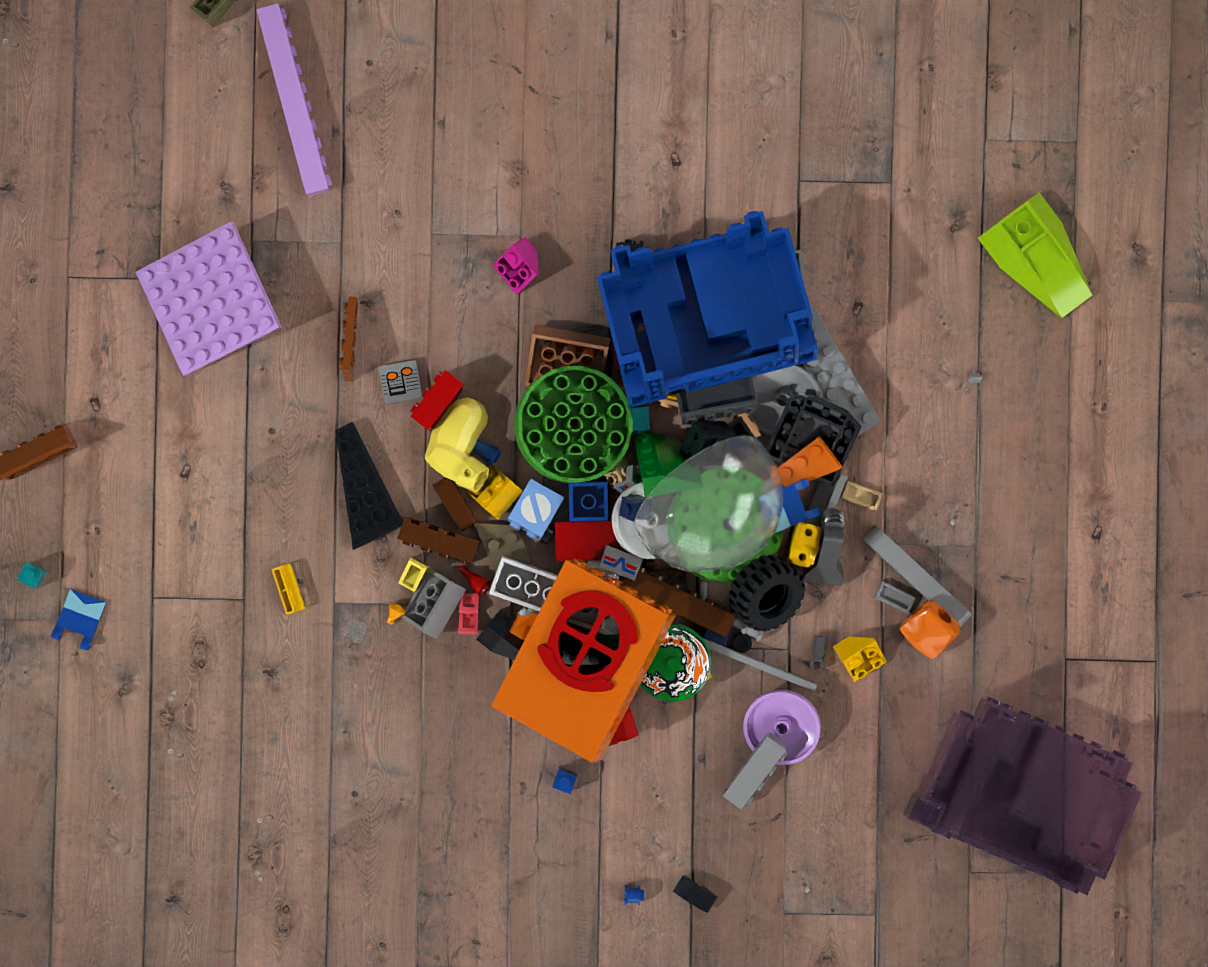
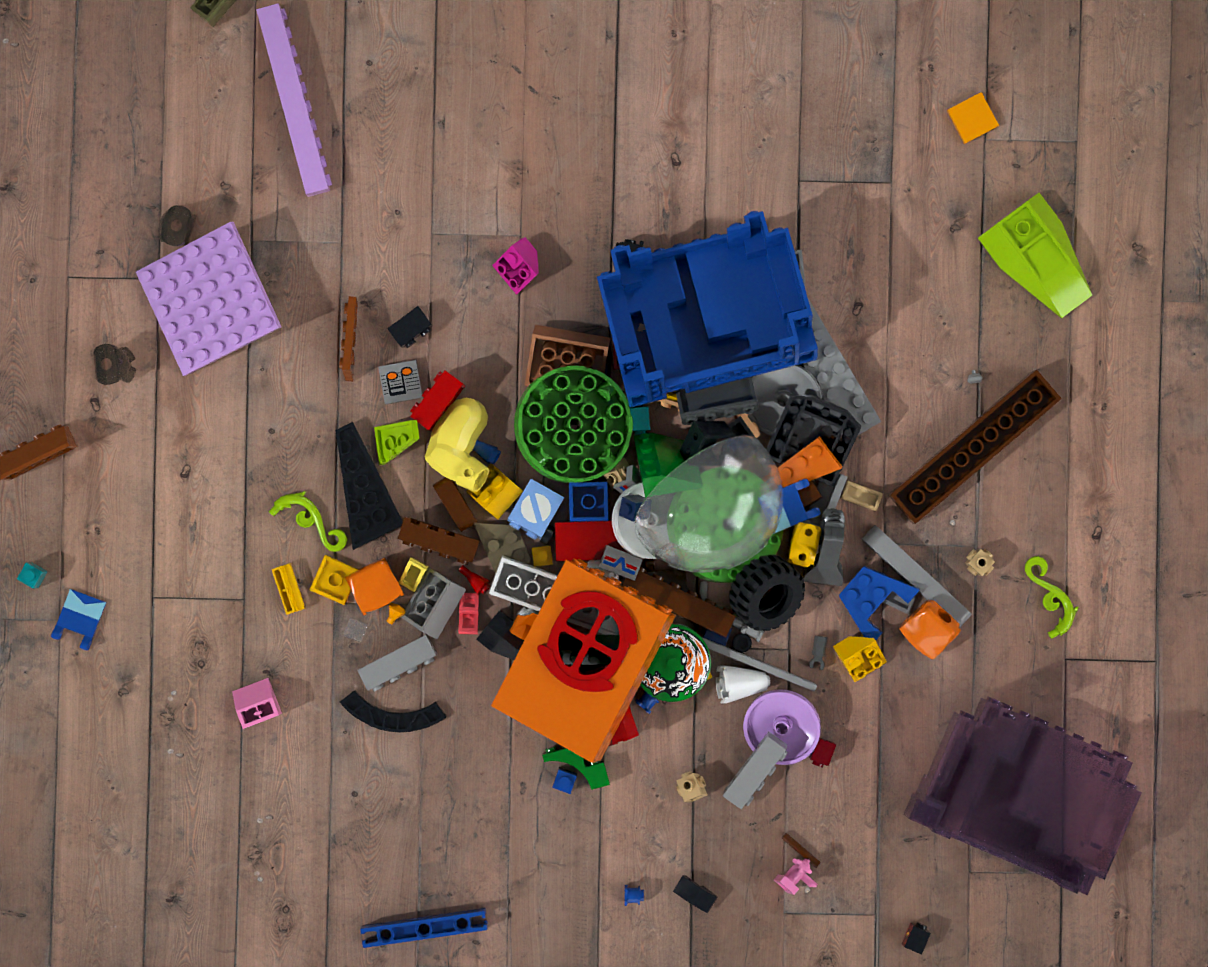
(121, 364): none -> clear smoke piece
(180, 237): none -> clear smoke piece
(256, 703): none -> bright pink slope
(298, 498): none -> lime plant
(331, 580): none -> yellow tile
(374, 586): none -> orange piece
(389, 720): none -> black tile
(394, 439): none -> lime wing
(397, 662): none -> light grey brick
(409, 929): none -> blue piece
(410, 327): none -> black brick
(542, 556): none -> yellow plate
(594, 772): none -> green arch
(647, 702): none -> blue brick
(691, 787): none -> tan brick
(739, 683): none -> white cone
(793, 876): none -> bright pink piece
(800, 849): none -> reddish brown piece
(809, 495): none -> reddish brown brick
(822, 753): none -> dark red brick
(866, 594): none -> blue wing
(916, 937): none -> black brick
(972, 118): none -> light orange tile
(973, 559): none -> tan brick
(974, 446): none -> reddish brown brick
(1069, 612): none -> lime plant

